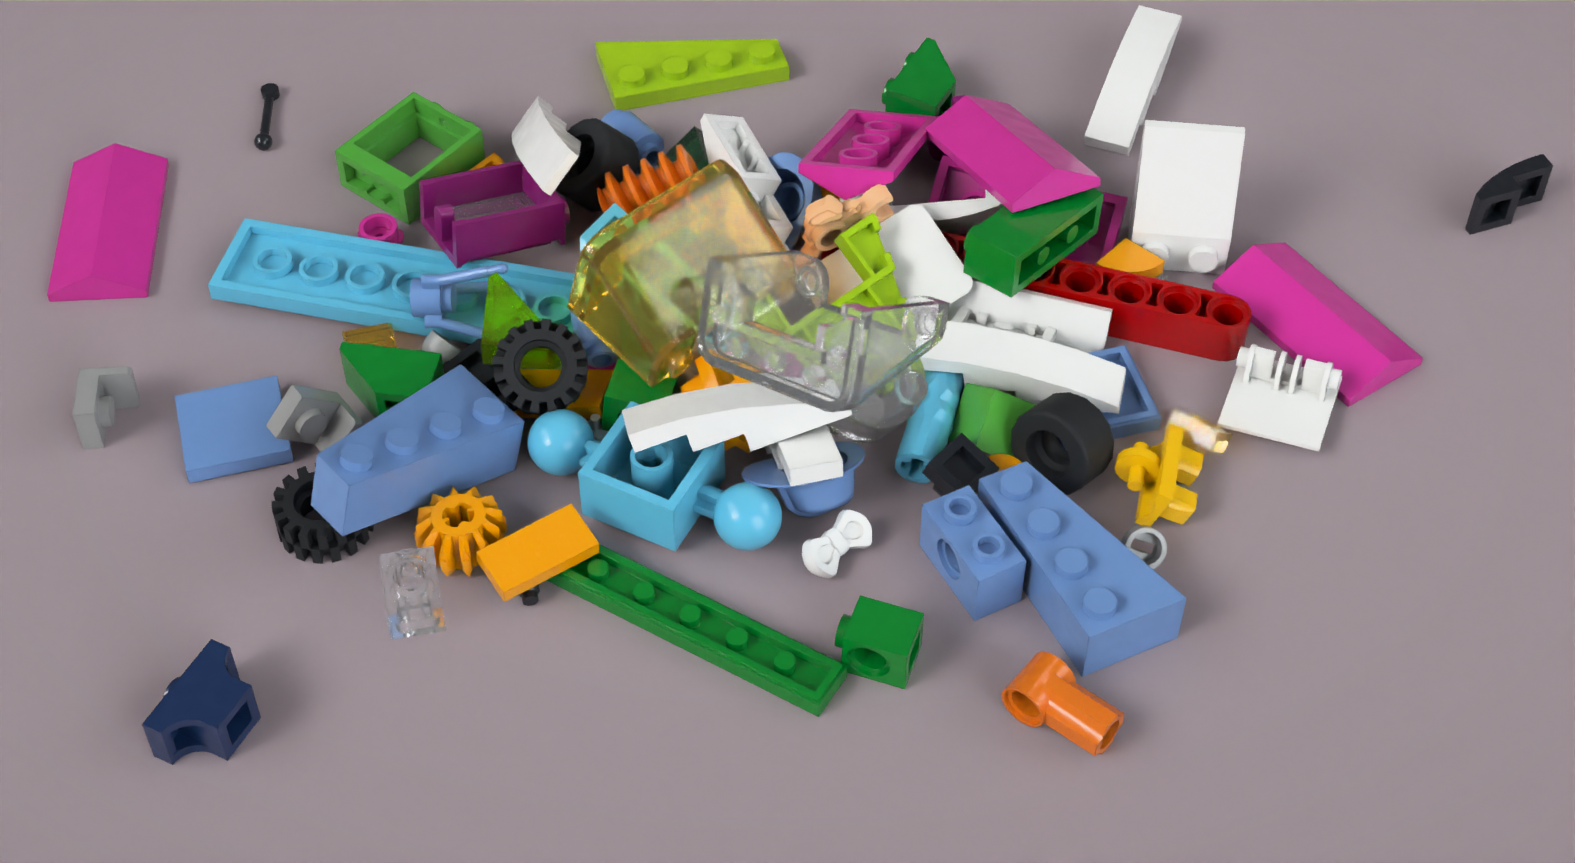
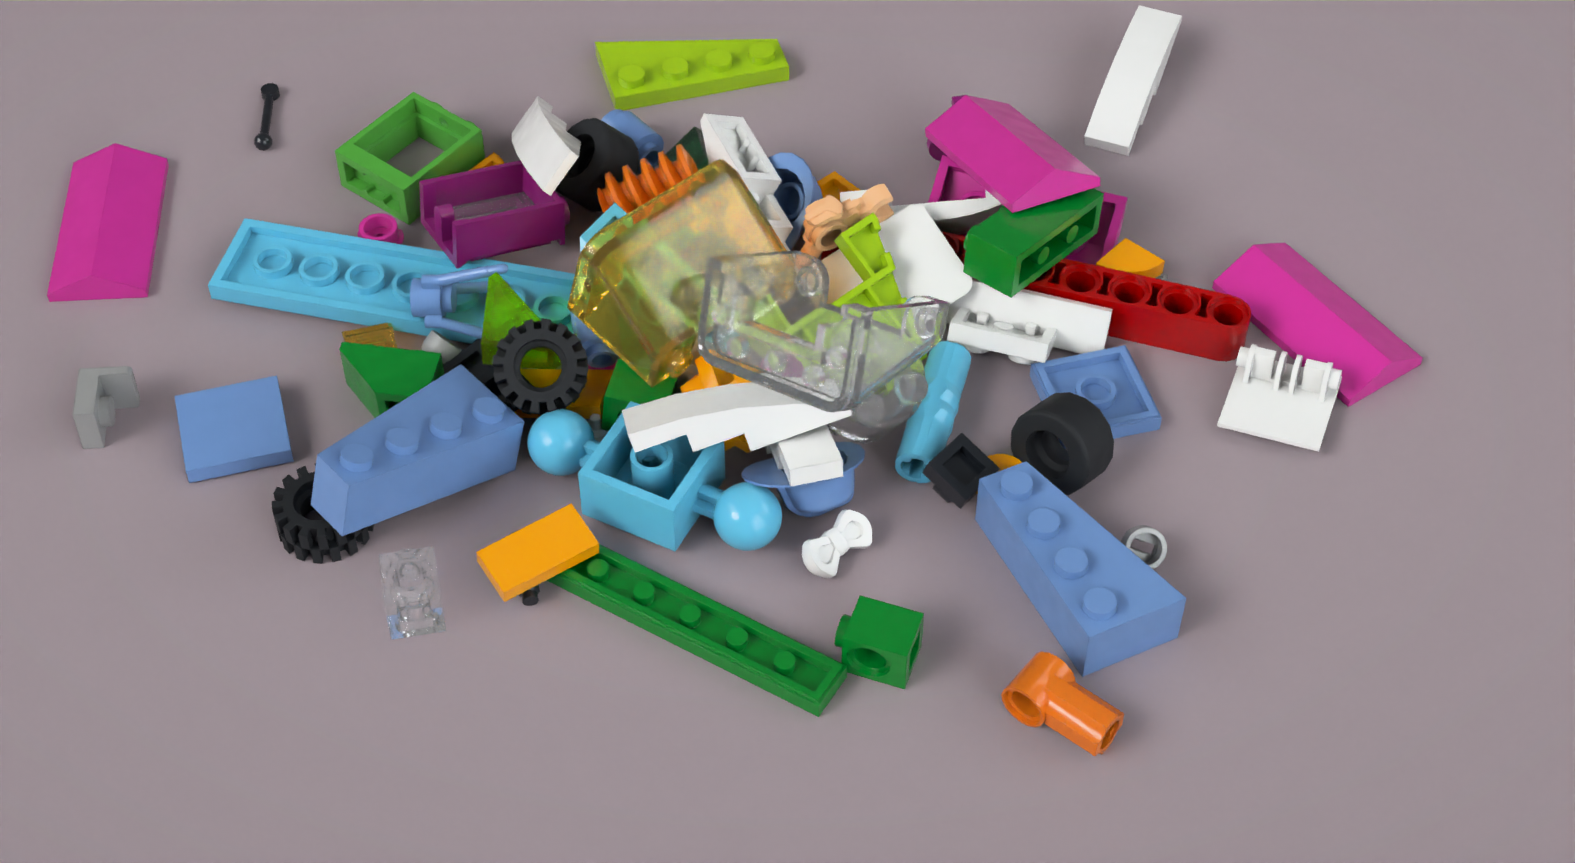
(203, 709): dark blue brick -> none
(313, 417): light grey bracket -> none
(459, 528): light orange gear -> none
(864, 150): dark pink slope -> none
(922, 85): green slope -> none
(972, 552): medium blue brick -> none
(988, 418): bright green panel -> none
(1025, 365): white slope -> none
(1155, 475): yellow hips -> none
(1187, 193): white slope -> none
(1199, 433): clear yellow plate -> none
(1510, 188): black slope -> none

